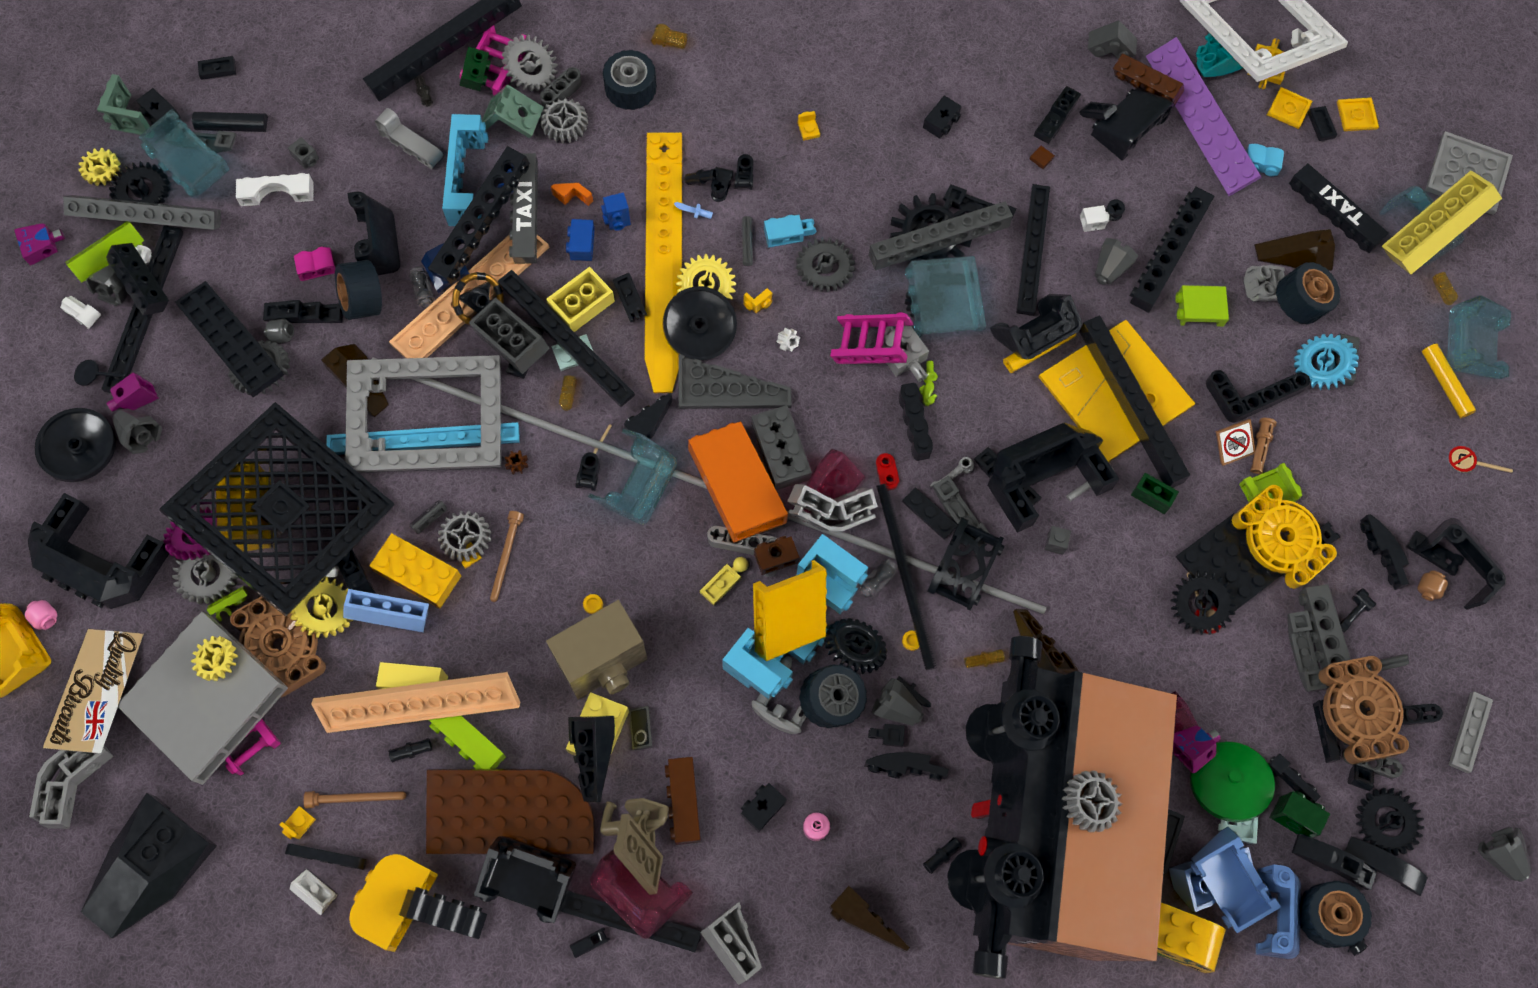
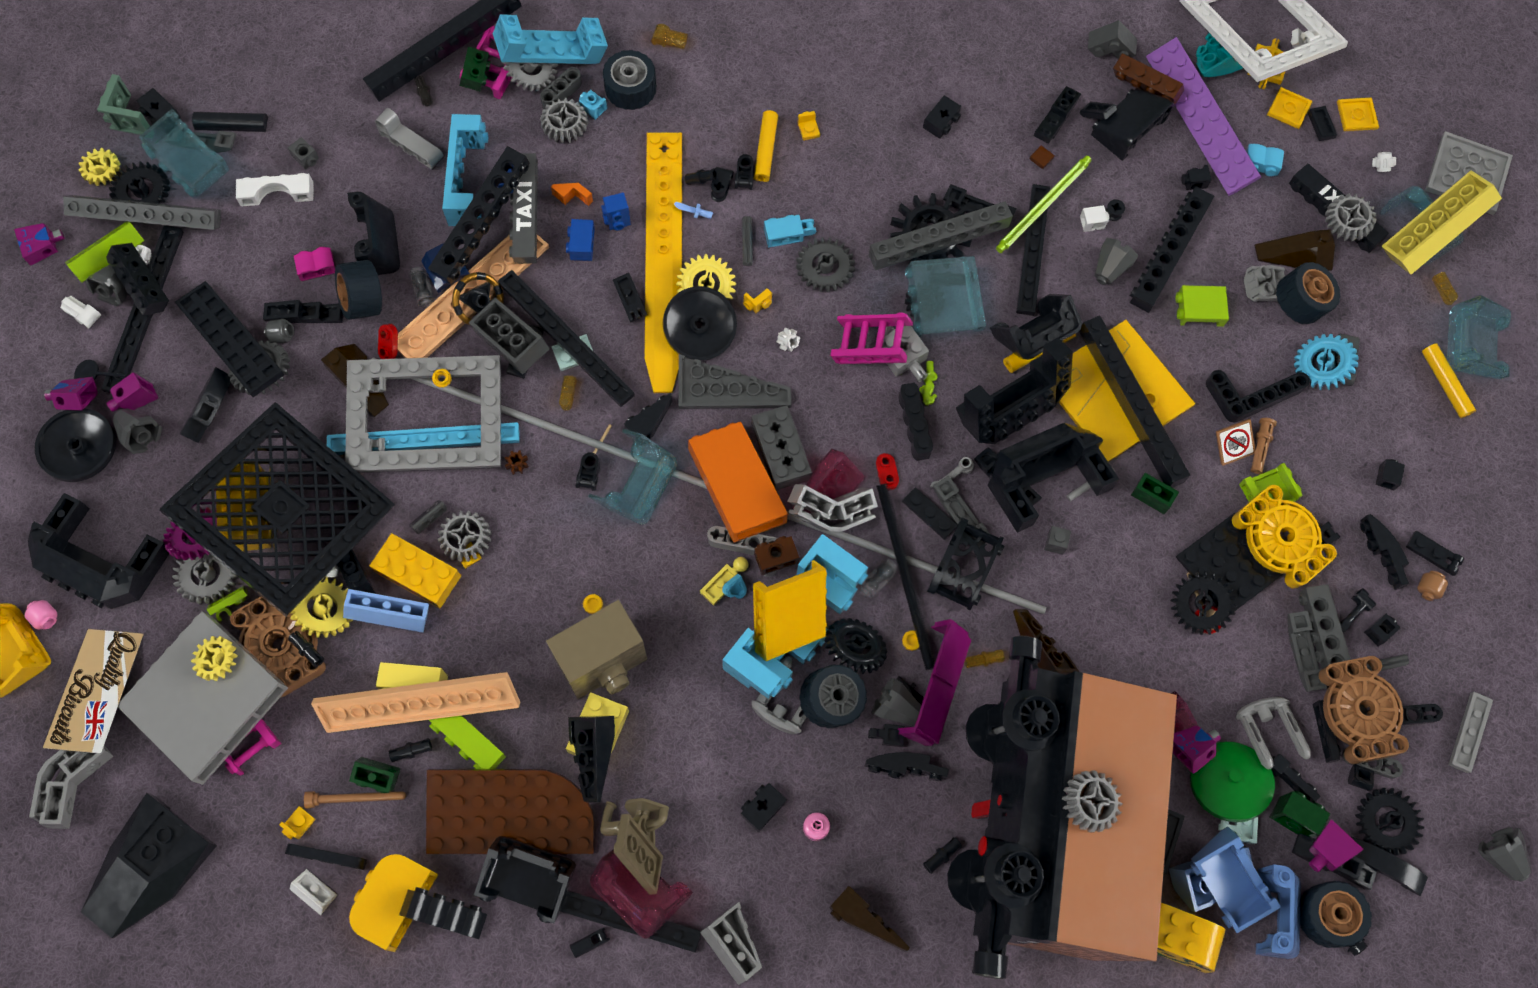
(72, 393): none -> magenta torso
(206, 405): none -> black slope
(216, 67): black plate -> none
(306, 648): none -> black pin
(374, 775): none -> dark green brick
(387, 341): none -> red plate
(441, 372): none -> yellow plate
(505, 108): sand green bracket -> none
(515, 519): medium nougat piece -> none
(541, 46): none -> medium azure plate
(581, 299): light yellow brick -> none
(593, 103): none -> medium azure brick
(640, 728): slope -> none
(684, 801): reddish brown brick -> none
(735, 587): none -> medium azure tile
(766, 146): none -> yellow piece
(941, 684): none -> magenta piece
(1023, 400): none -> black wedge
(1043, 204): none -> lime piece
(1197, 177): none -> black brick
(1262, 708): none -> light grey piece
(1332, 848): none -> magenta torso
(1361, 221): none -> light grey gear
(1379, 636): none -> black brick
(1384, 161): none -> white gear
(1390, 474): none -> black brick
(1465, 460): piece -> none
(1474, 553): black windscreen -> none

